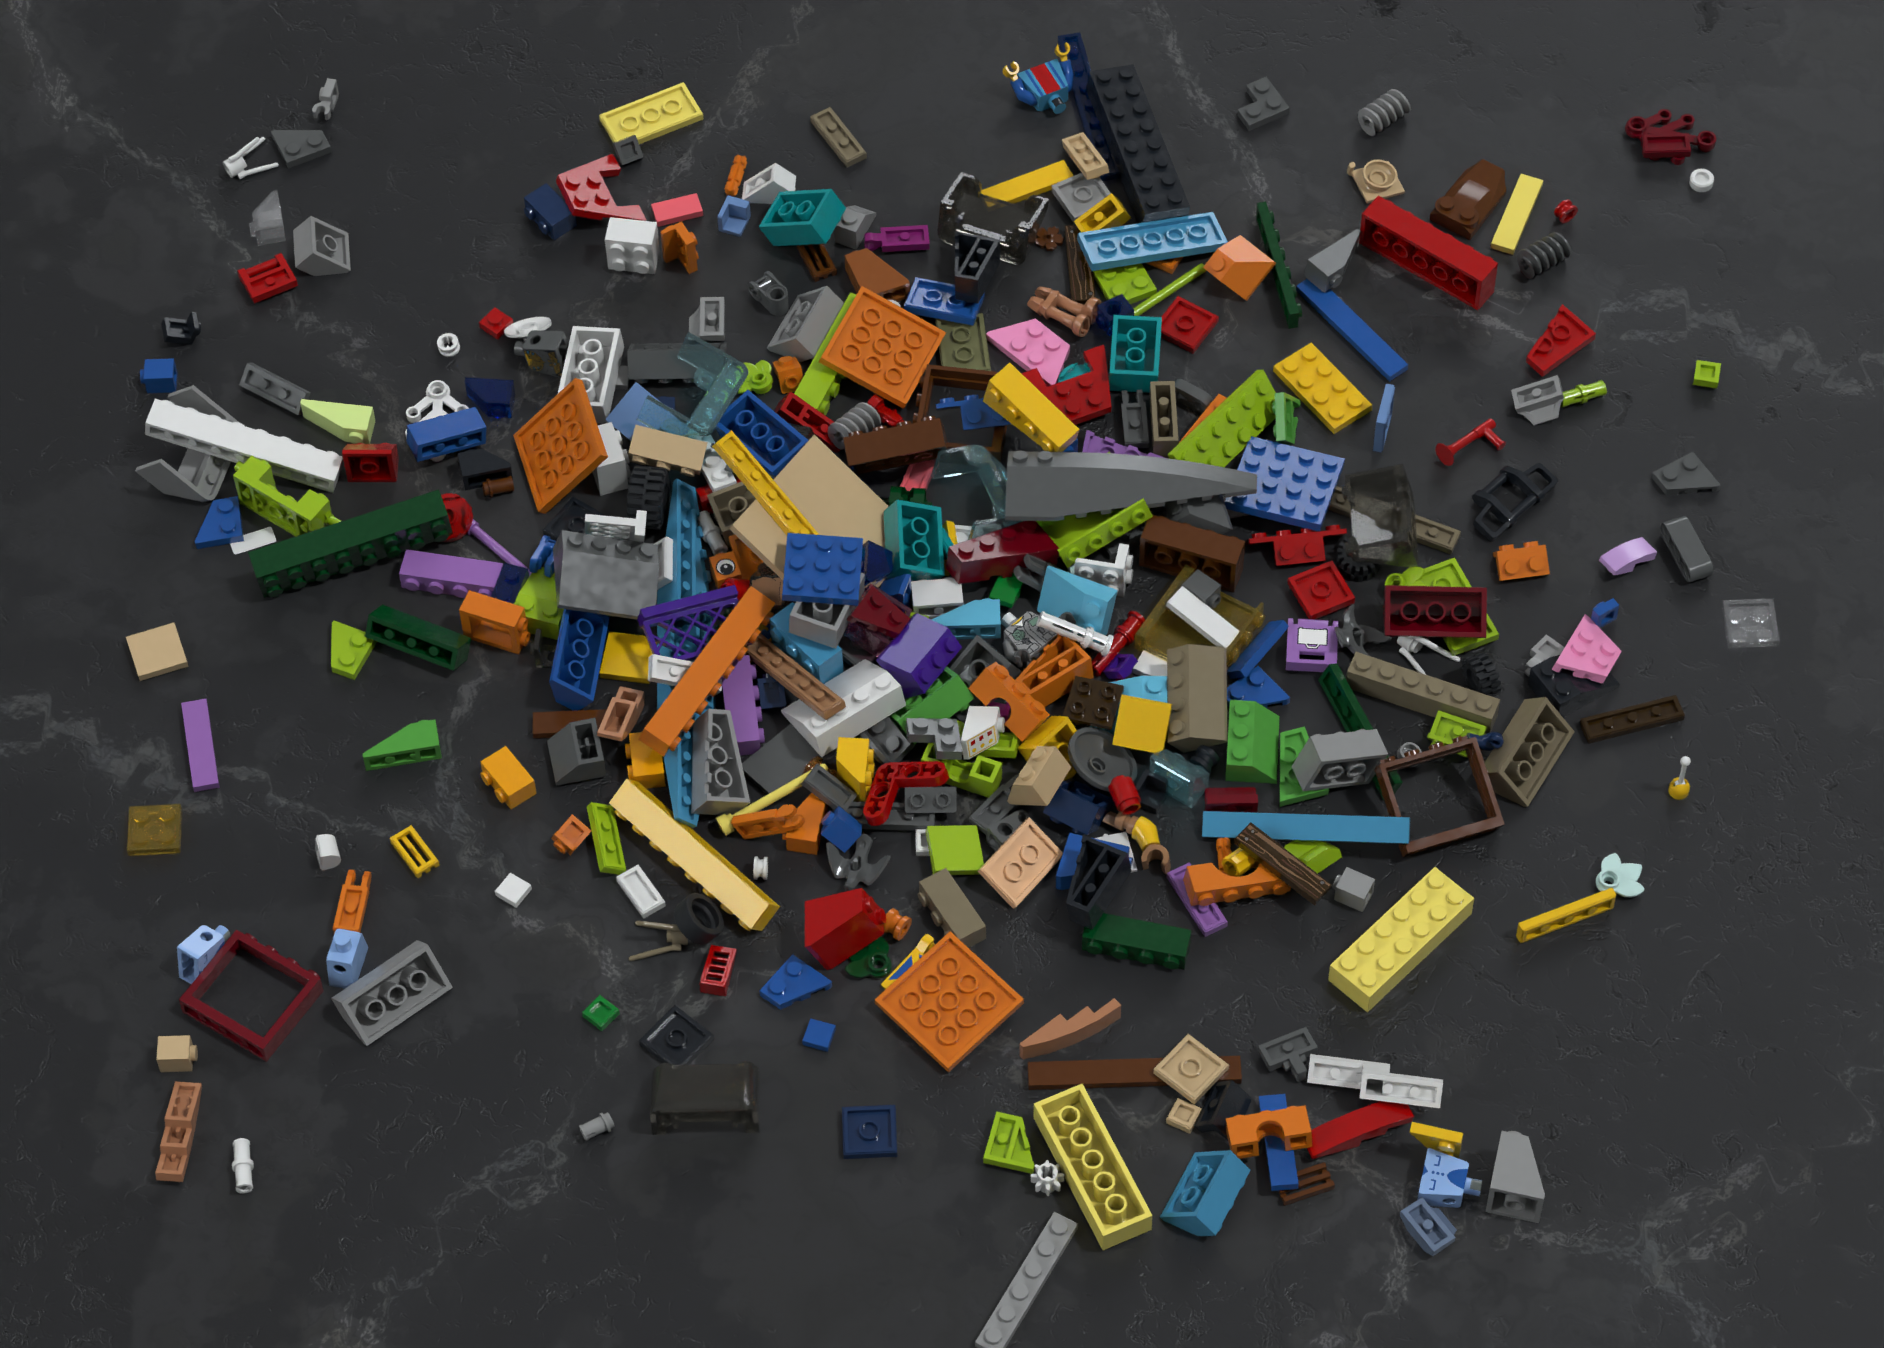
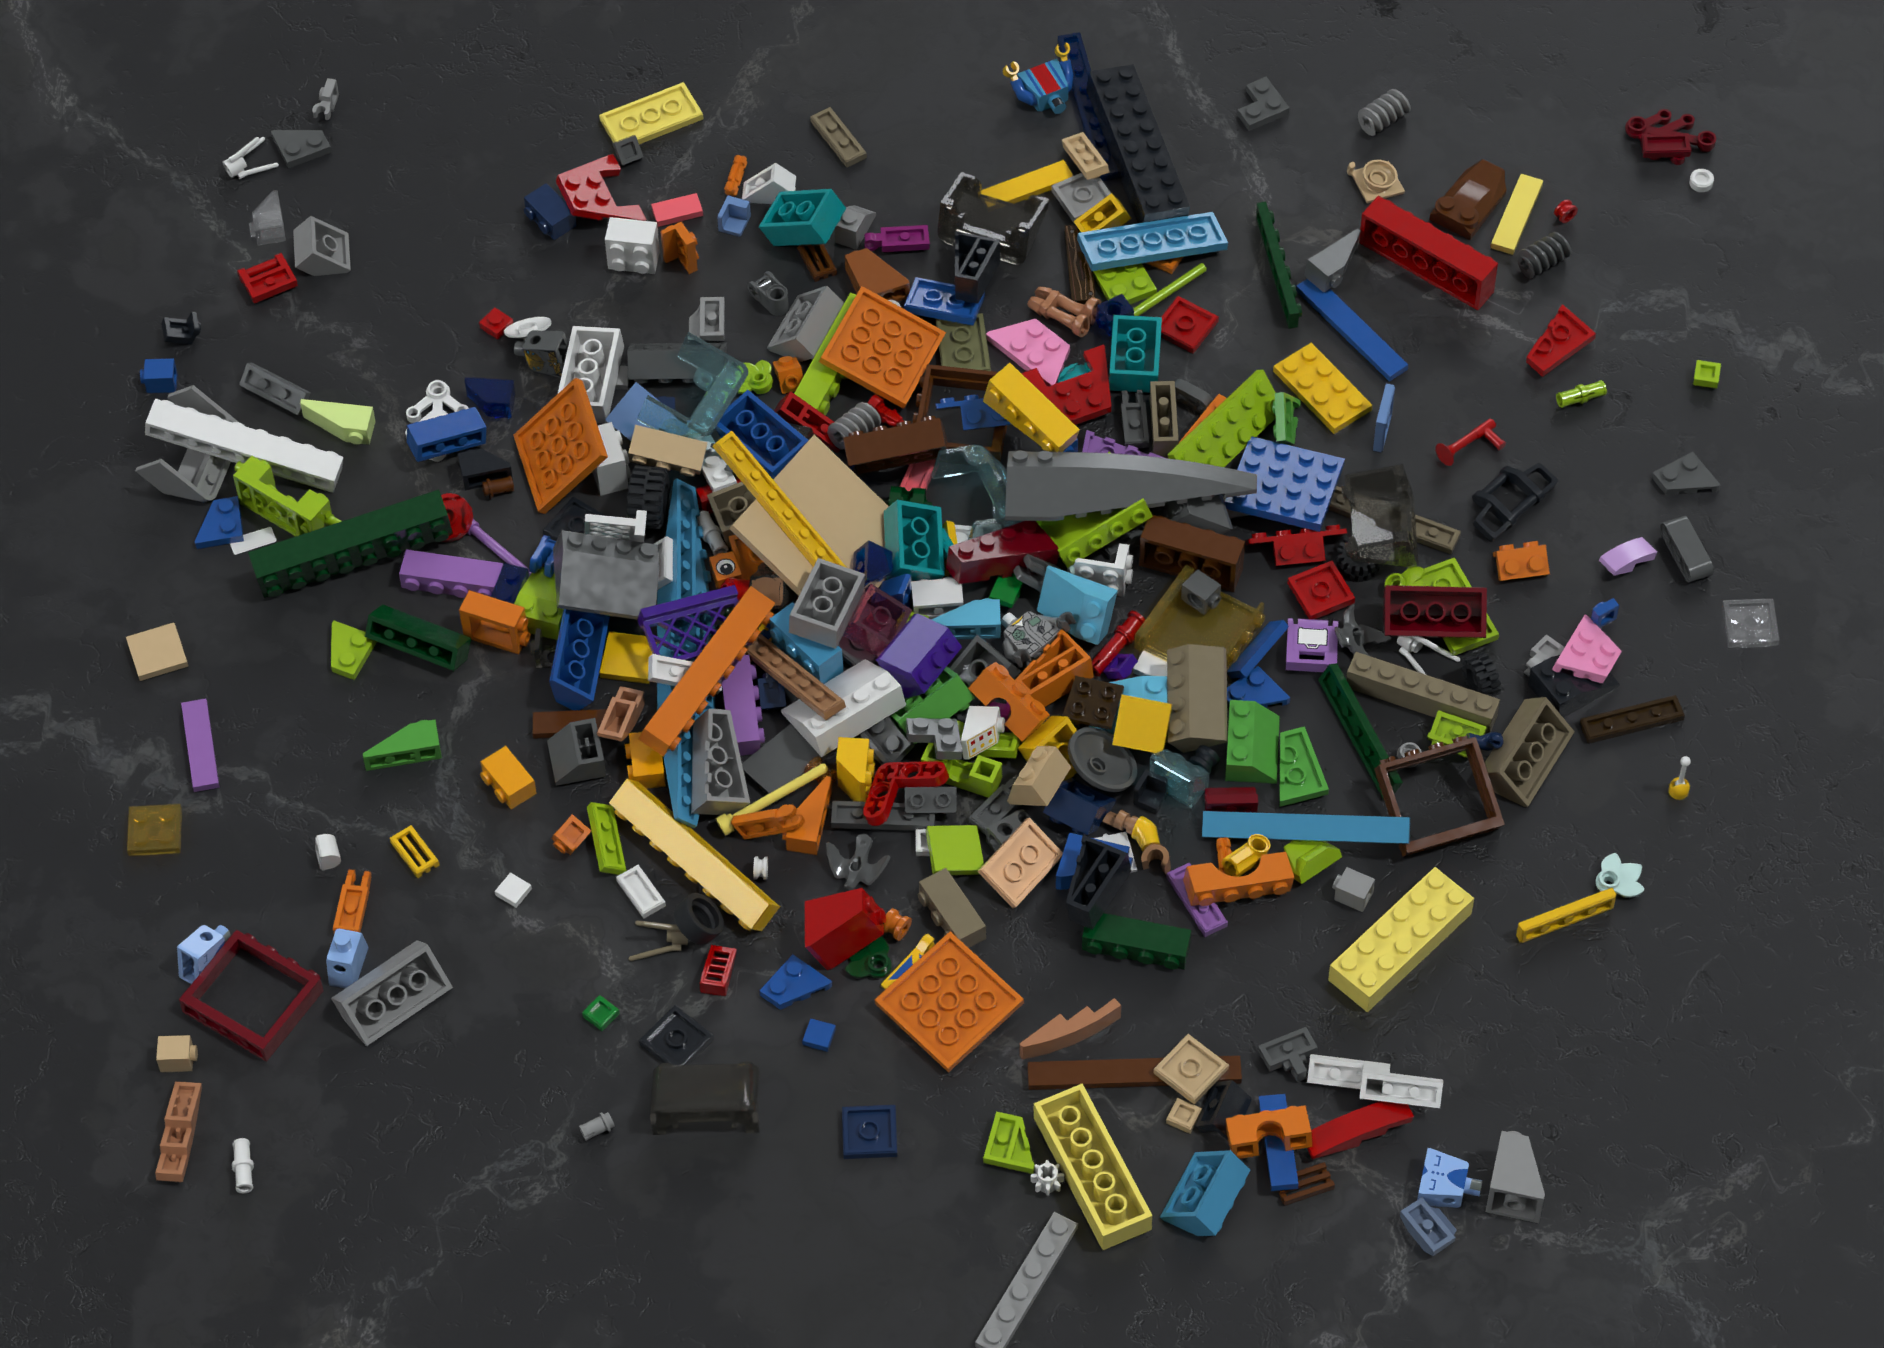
(371, 462): red slope -> none
(447, 338): white bush -> none
(822, 569): blue plate -> none
(829, 788): dark grey tile -> none
(841, 828): blue brick -> none
(879, 614): dark red wing -> none
(1049, 238): reddish brown plant -> none
(1088, 634): white pin -> none
(1124, 795): red brick -> none
(1202, 618): white tile -> none
(1240, 266): orange slope -> none
(1282, 863): dark brown tile -> none
(1339, 759): light grey brick -> none
(1438, 1138): yellow wing -> none
(1539, 400): light grey slope -> none

